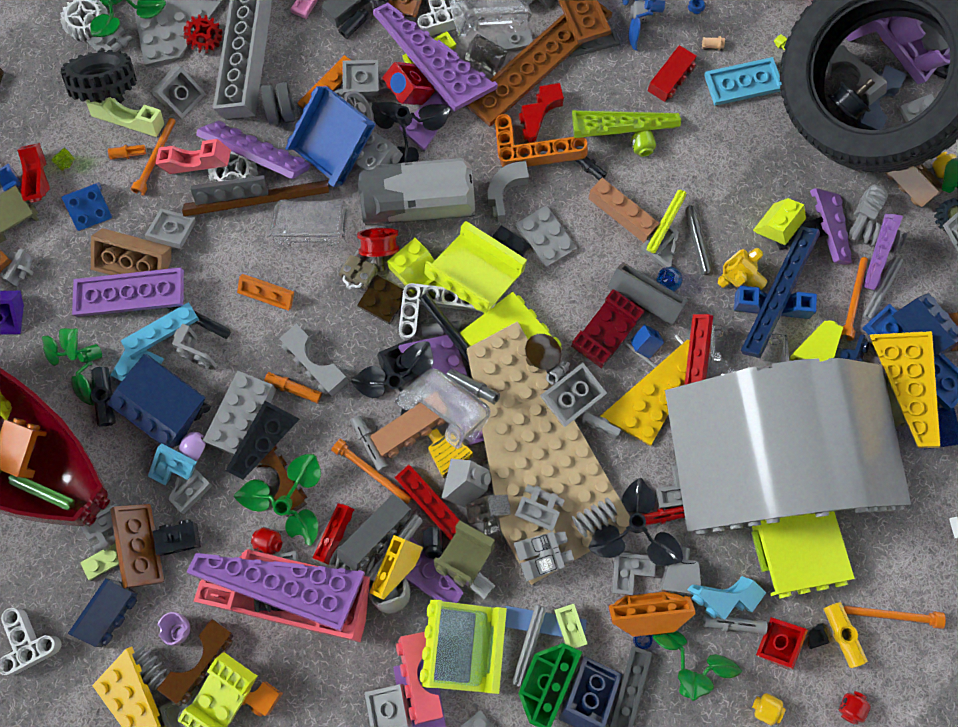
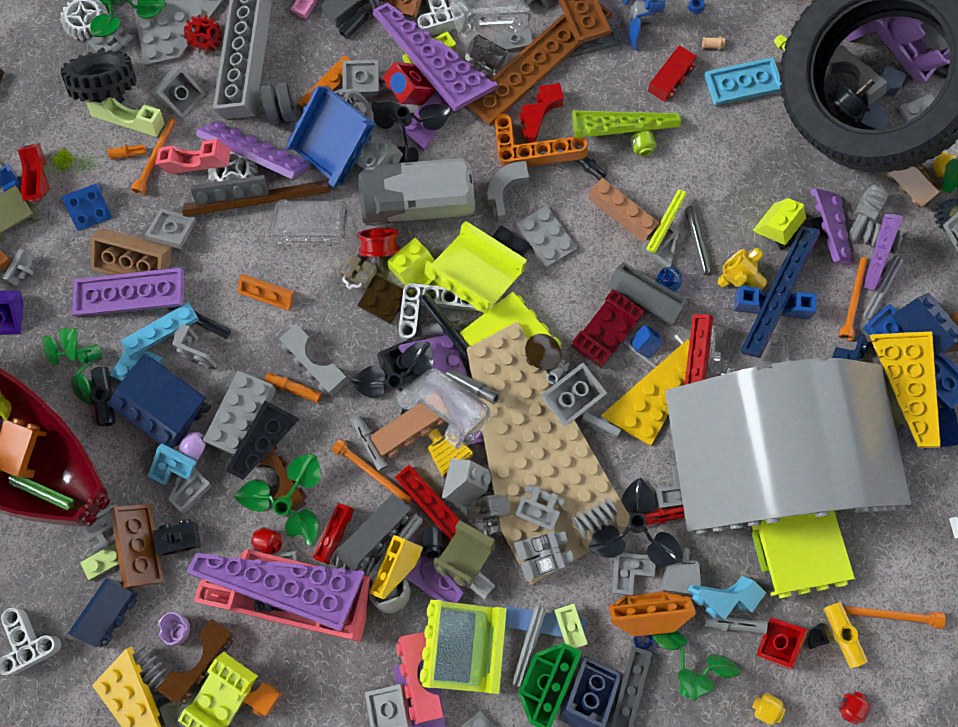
(820, 343): neon yellow slope -> none

